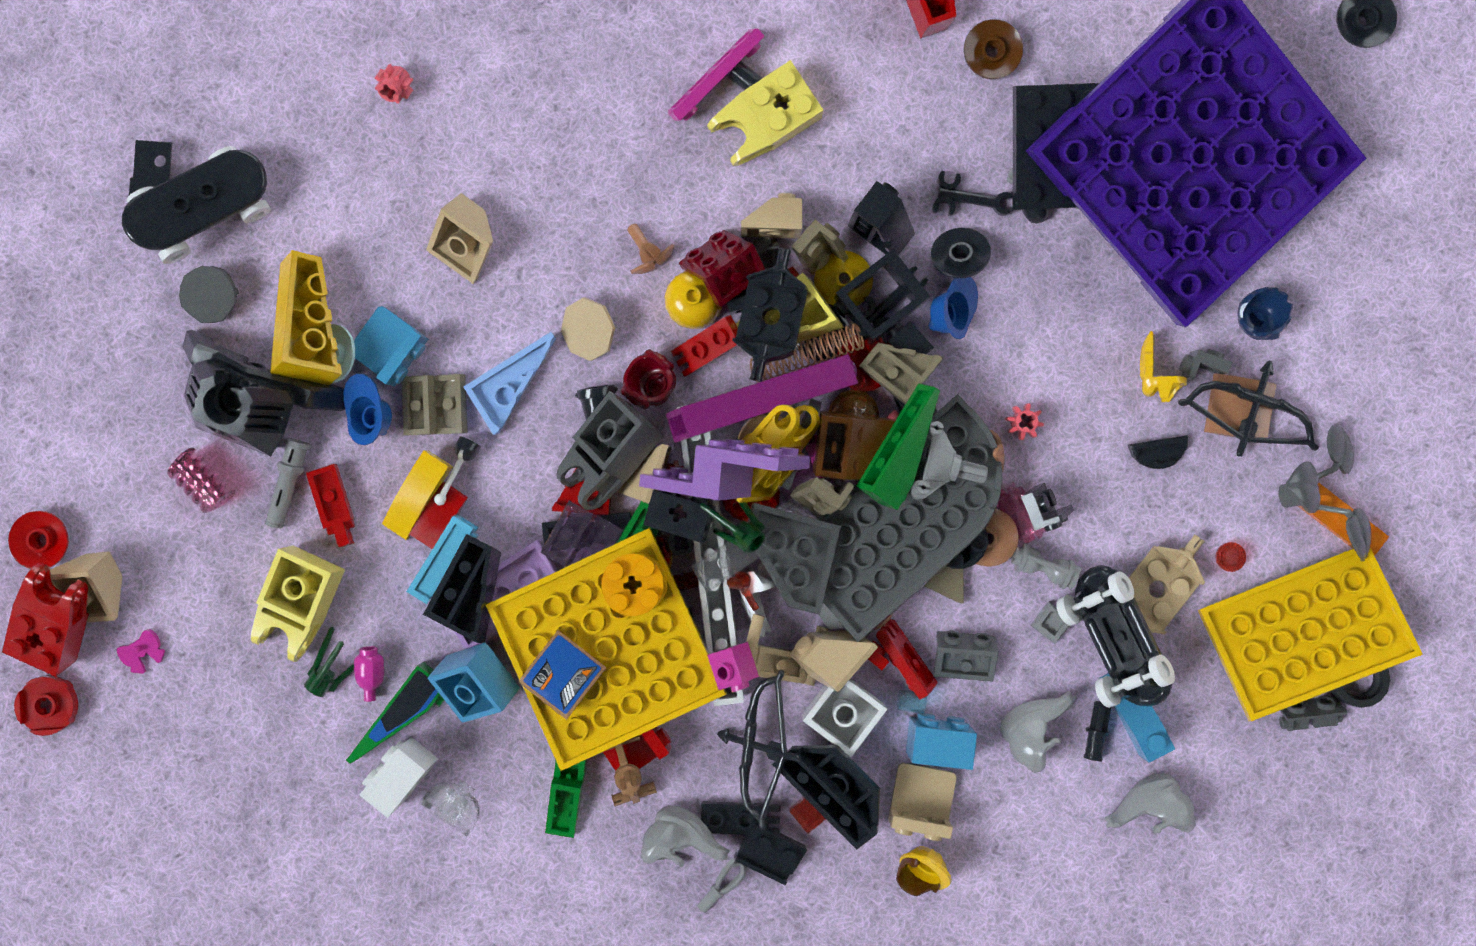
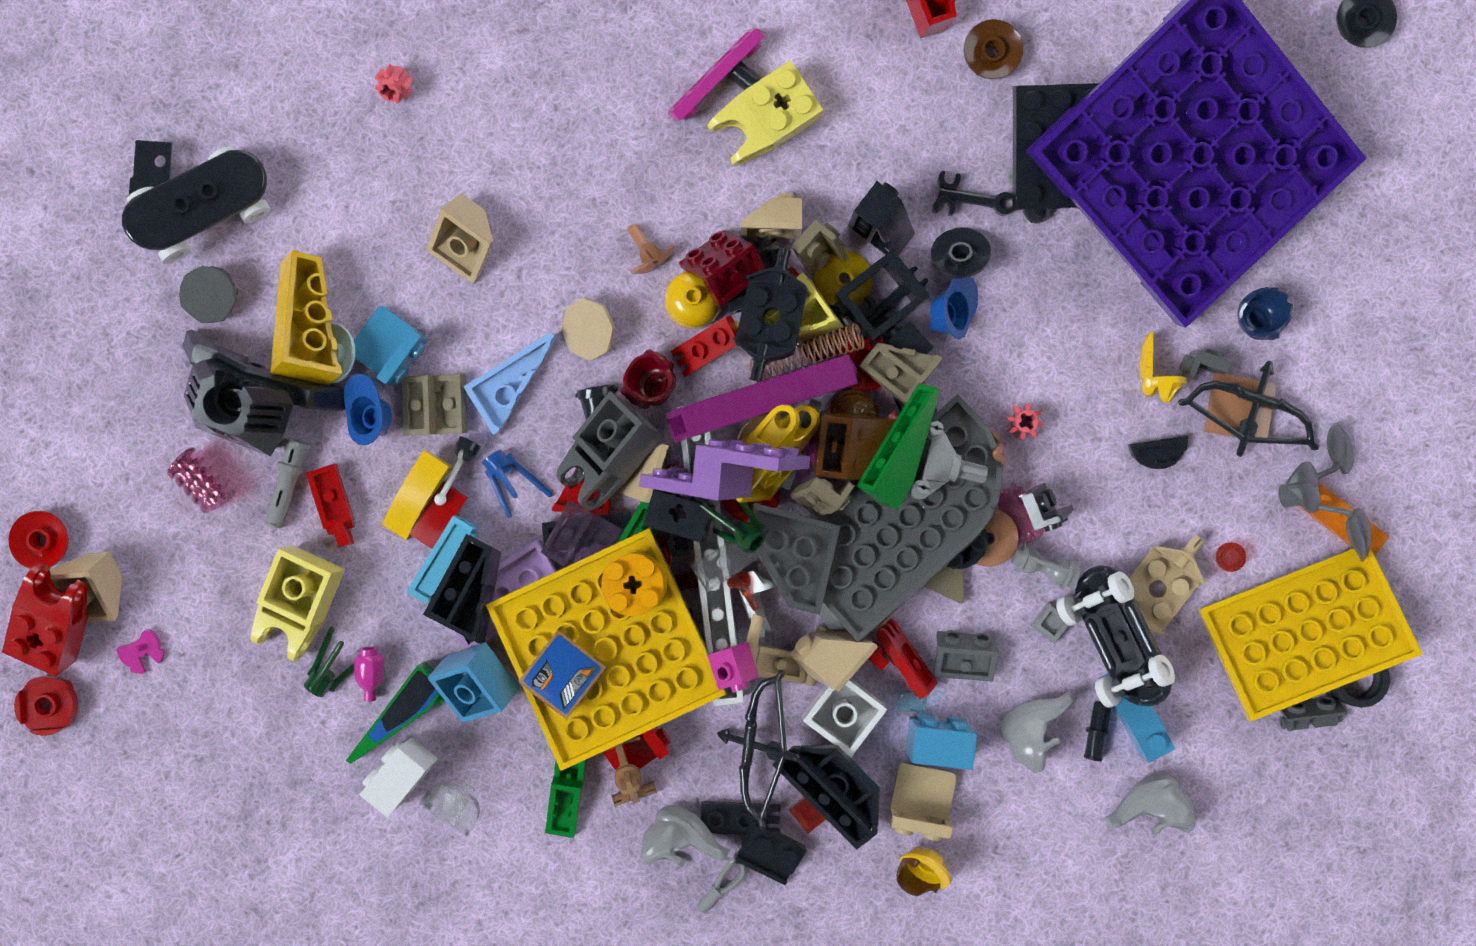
(498, 468): none -> blue plant

